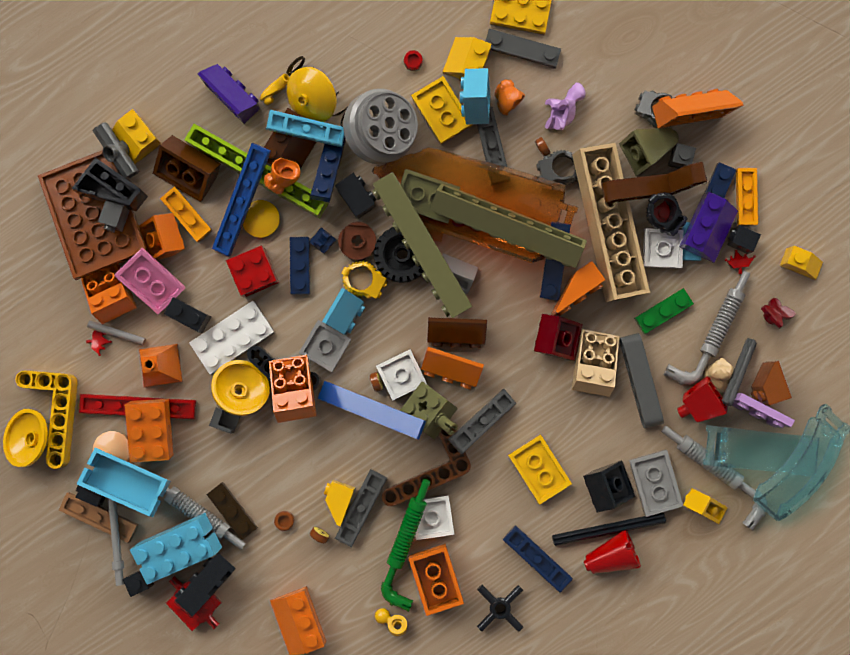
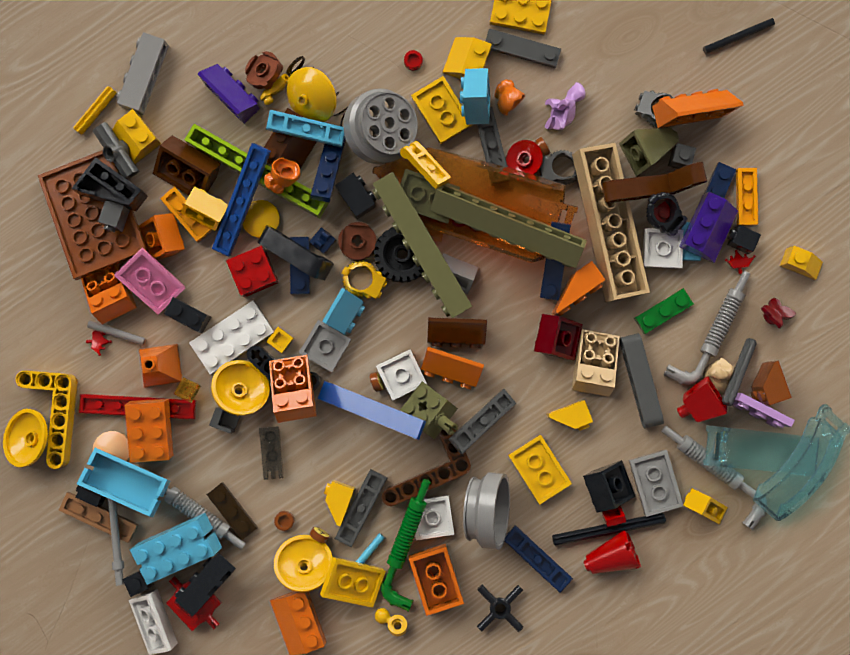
(94, 110): none -> yellow axle
(142, 73): none -> light grey brick
(153, 622): none -> white slope
(187, 390): none -> clear yellow plate
(204, 208): none -> yellow brick
(267, 78): none -> copper plate
(271, 452): none -> clear smoke hinge
(280, 340): none -> yellow plate
(295, 254): none -> black beam
(300, 552): none -> yellow dish
(352, 582): none -> yellow plate
(370, 549): none -> medium azure bar
(425, 164): none -> yellow plate
(487, 510): none -> light grey wheel
(521, 150): none -> red dish
(573, 415): none -> yellow slope
(614, 516): none -> red plate
(739, 35): none -> black bar

